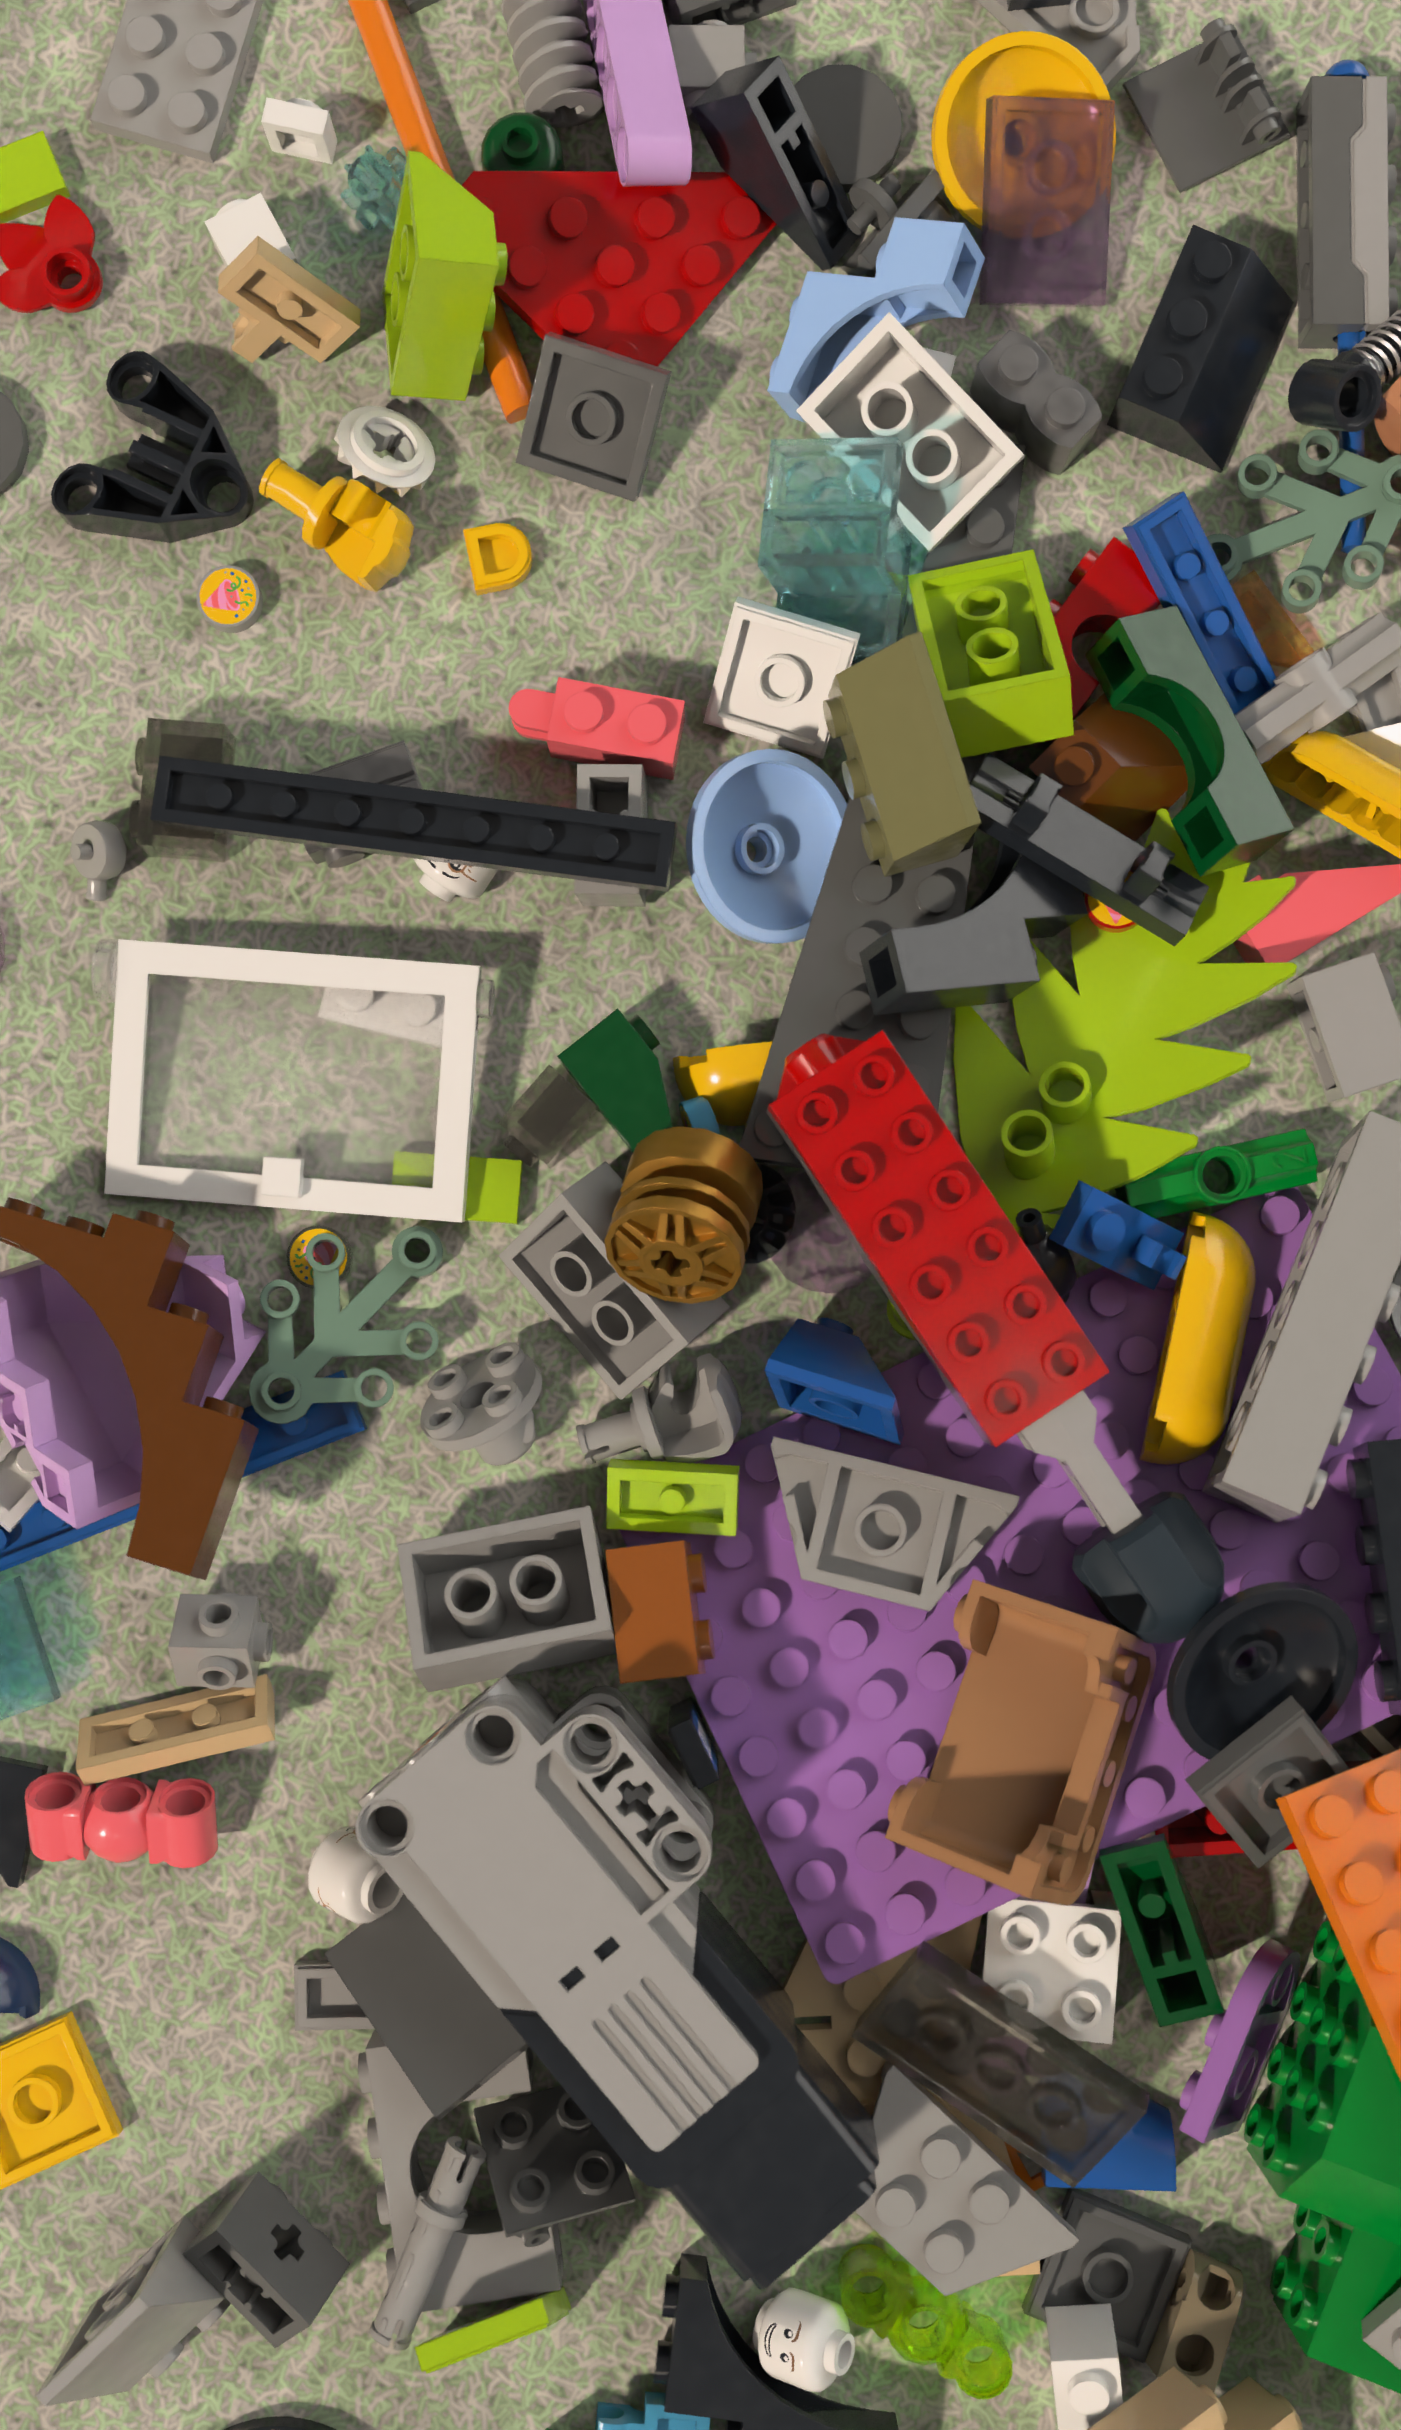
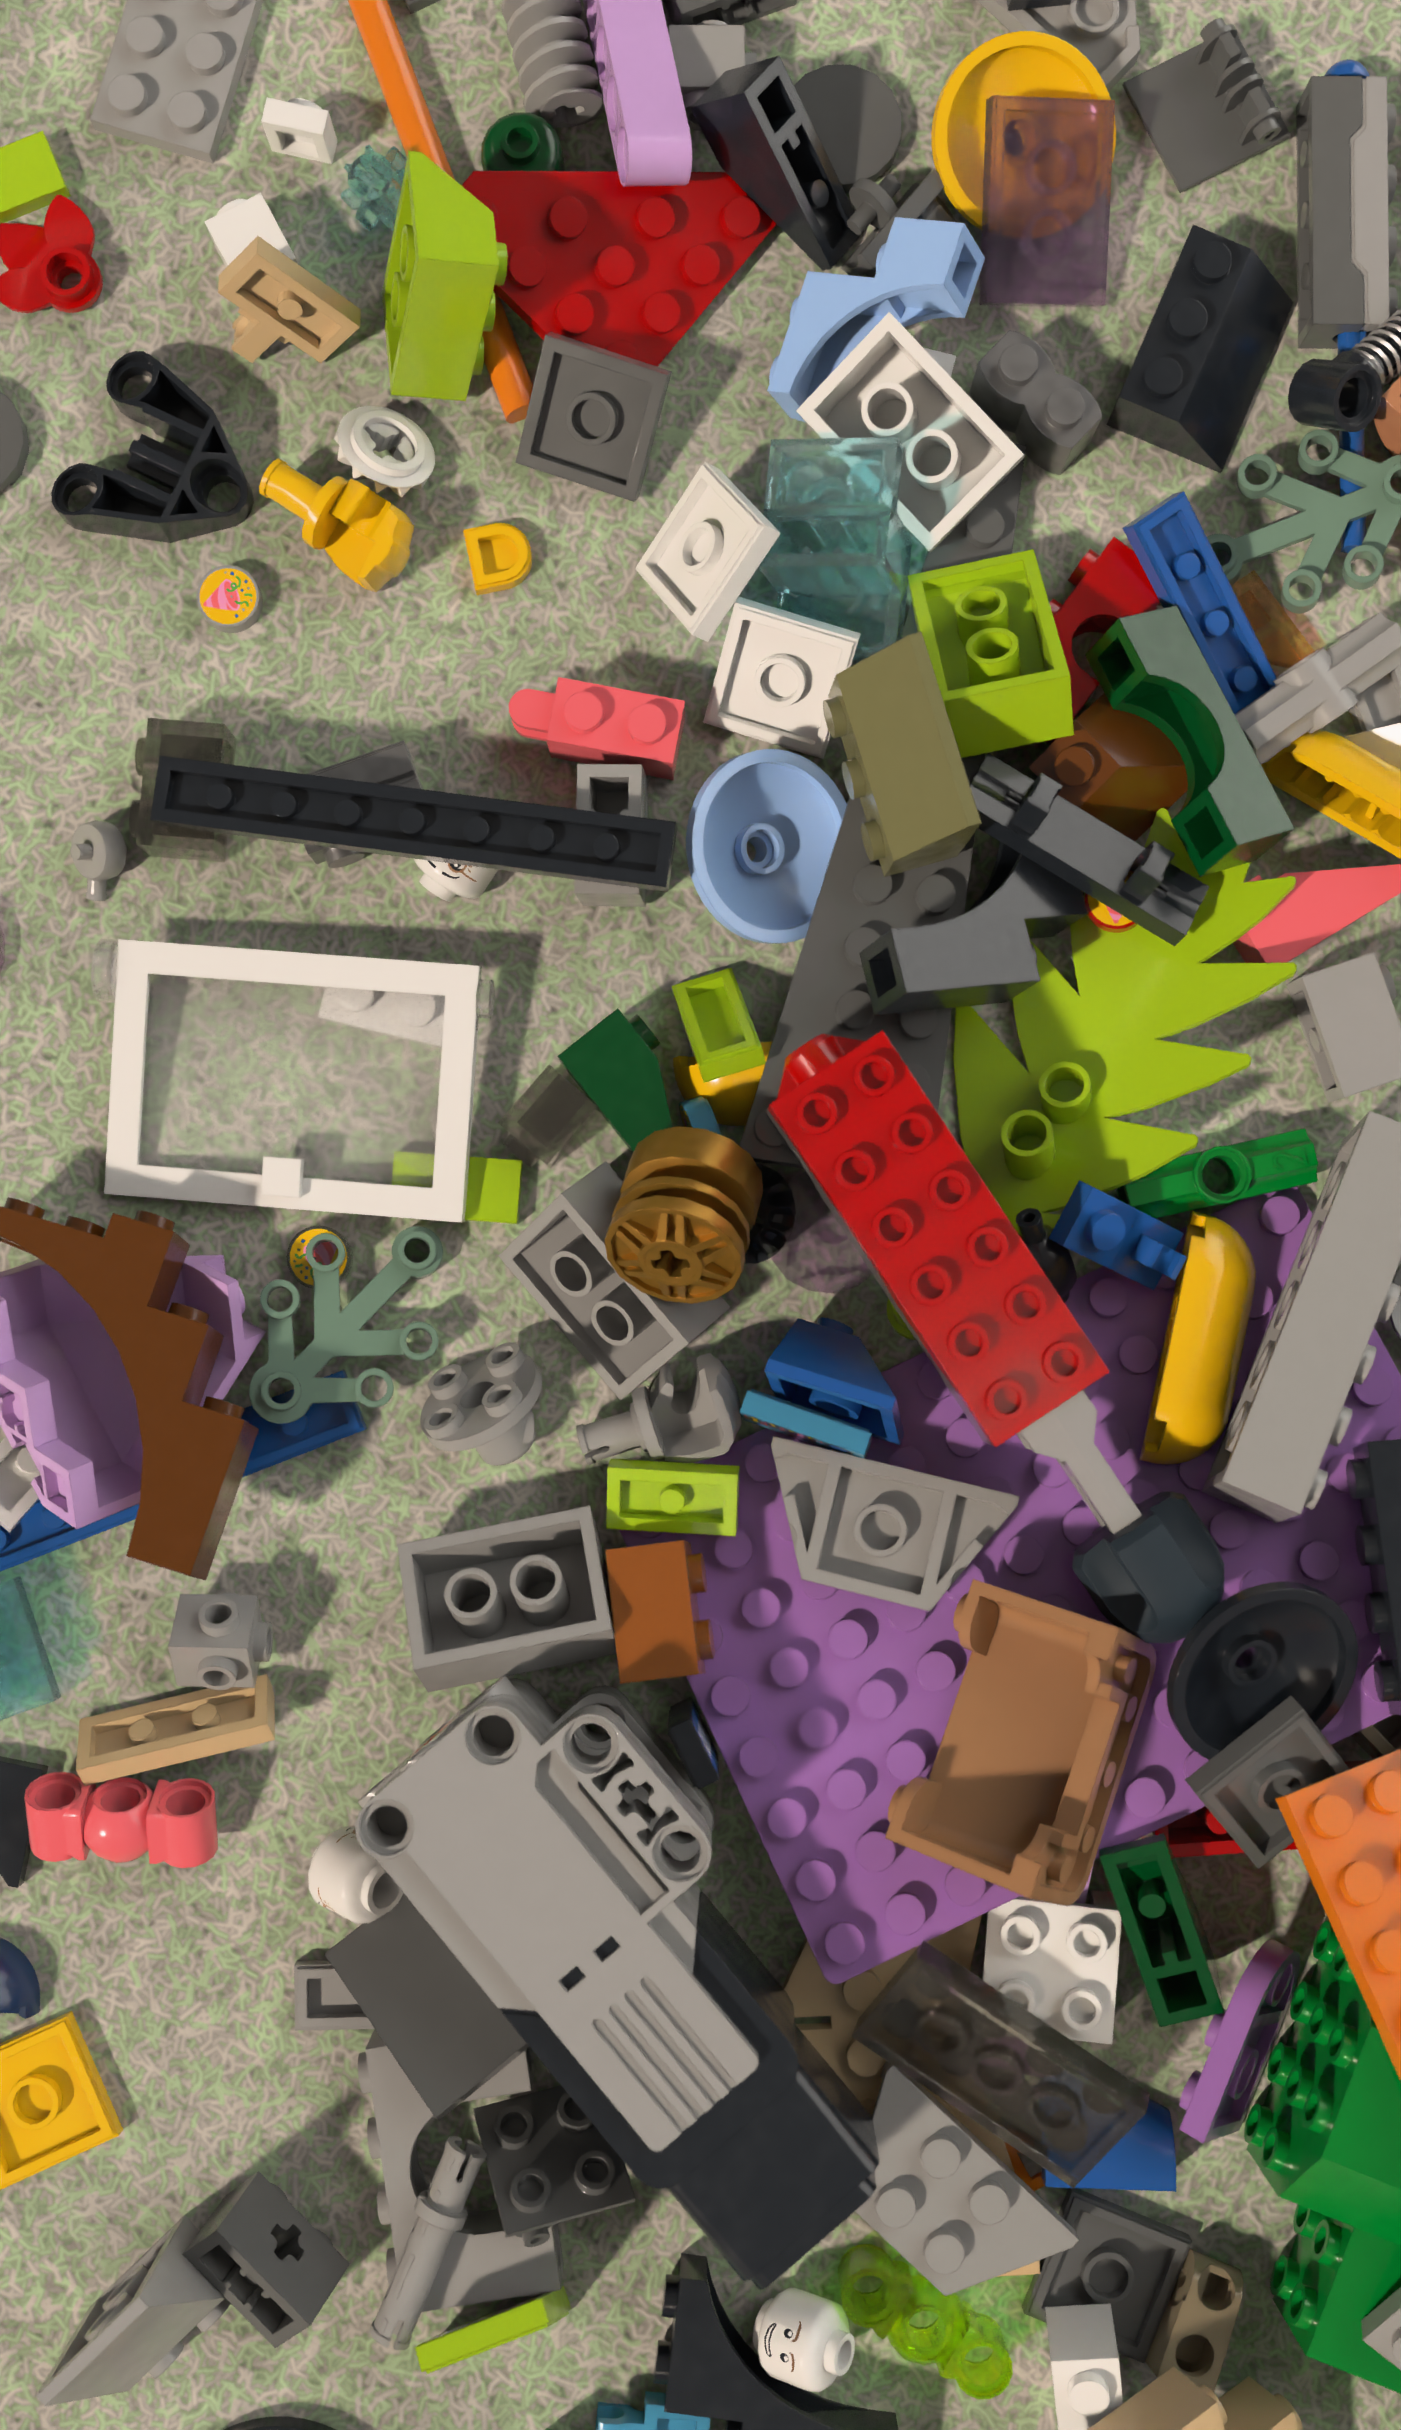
(707, 551): none -> white tile
(718, 1025): none -> lime tile
(805, 1424): none -> dark azure tile

